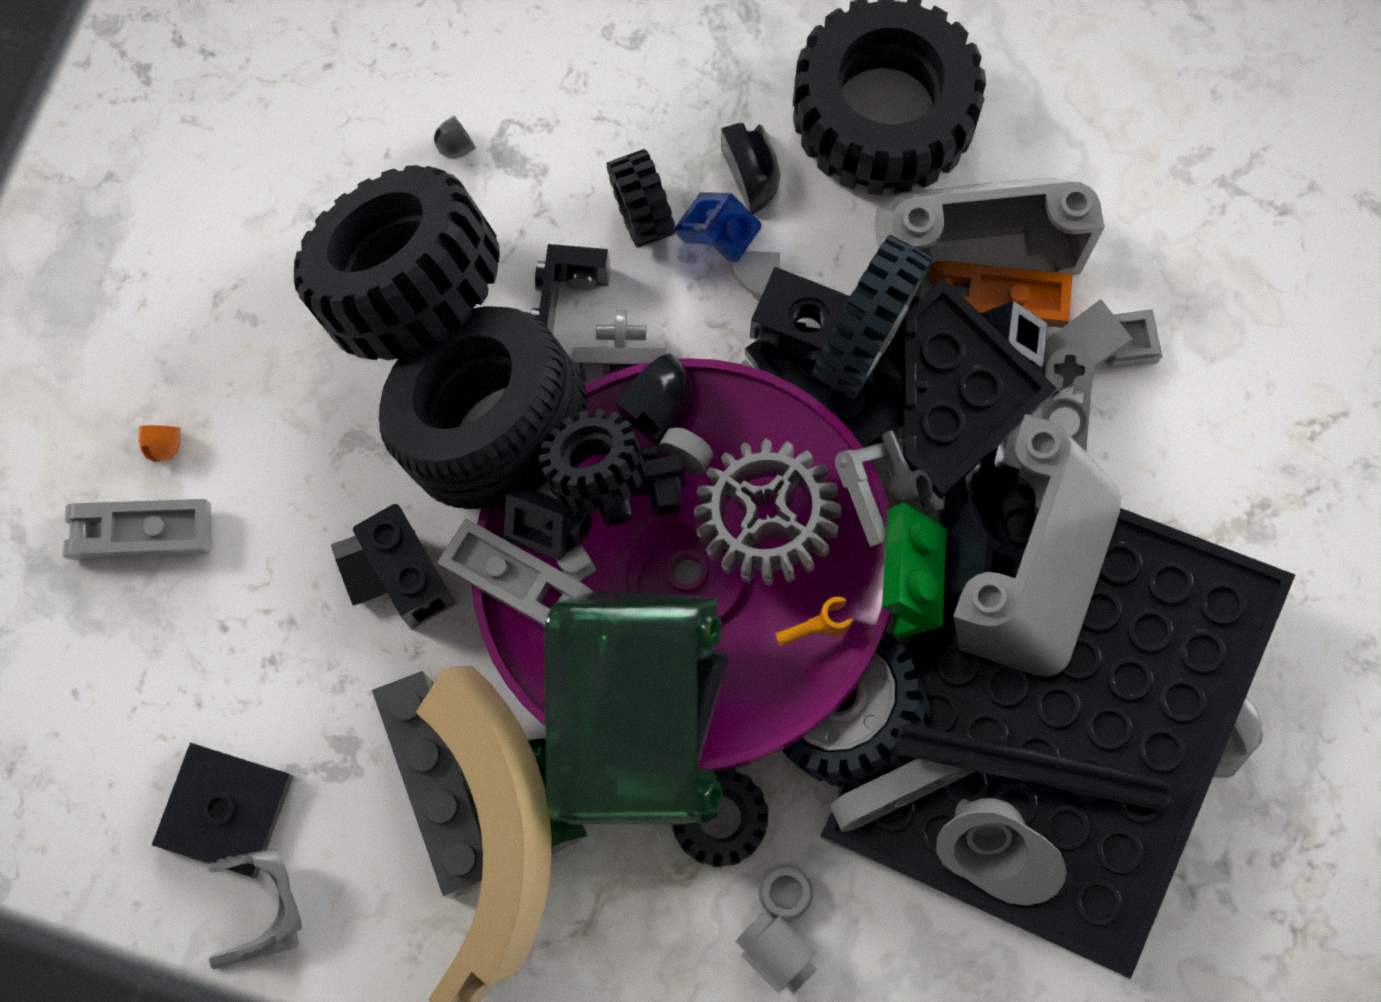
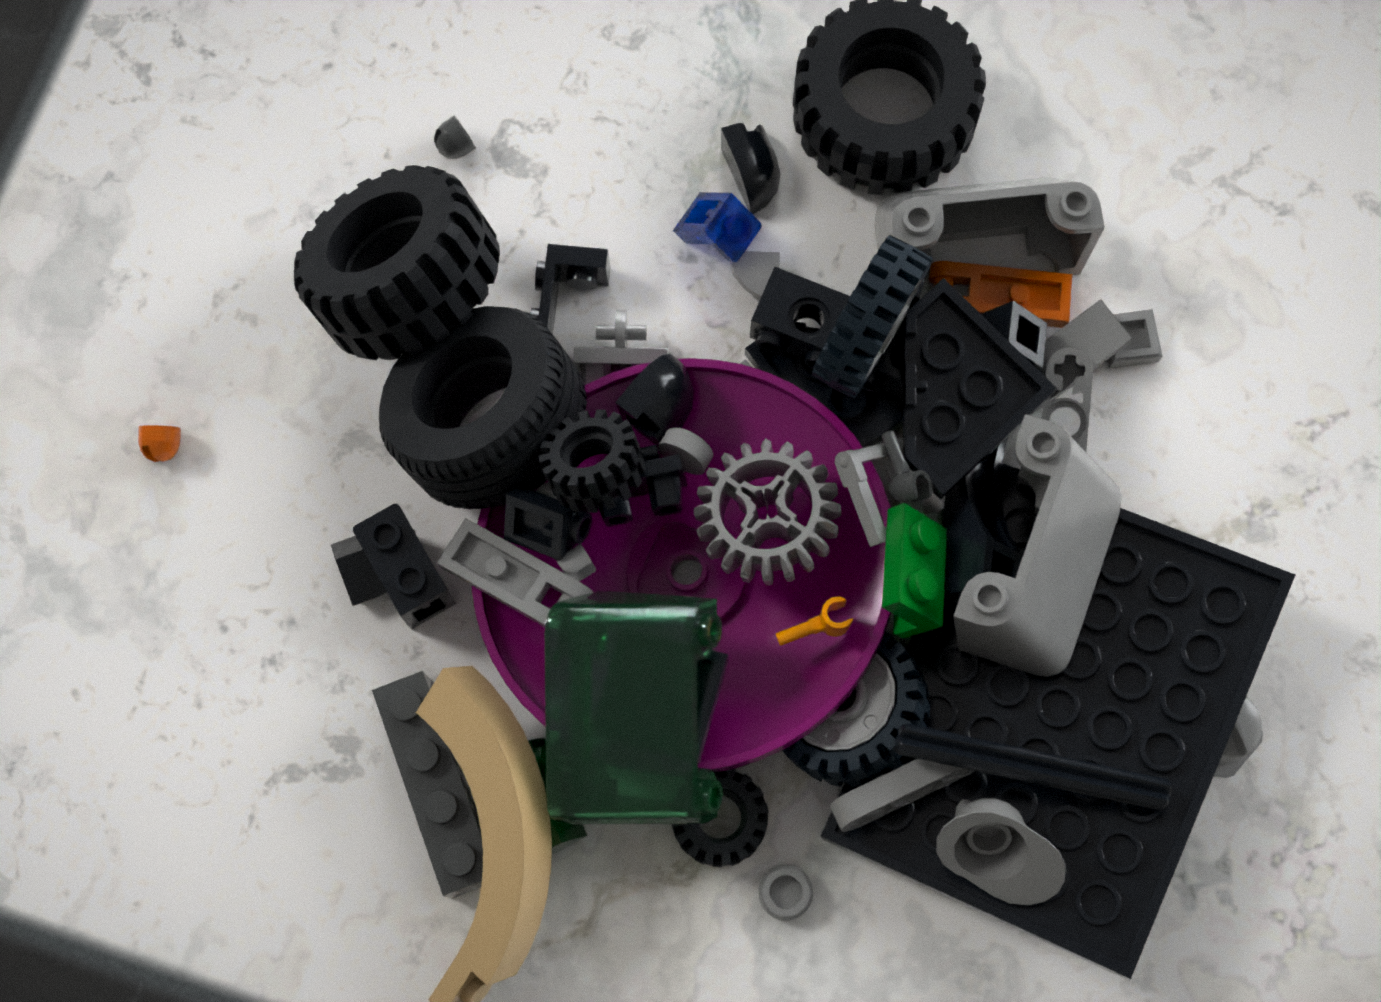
(138, 528): light grey plate -> none
(221, 808): black plate -> none
(283, 930): light grey helmet -> none
(641, 198): black tyre -> none
(777, 953): light grey brick -> none

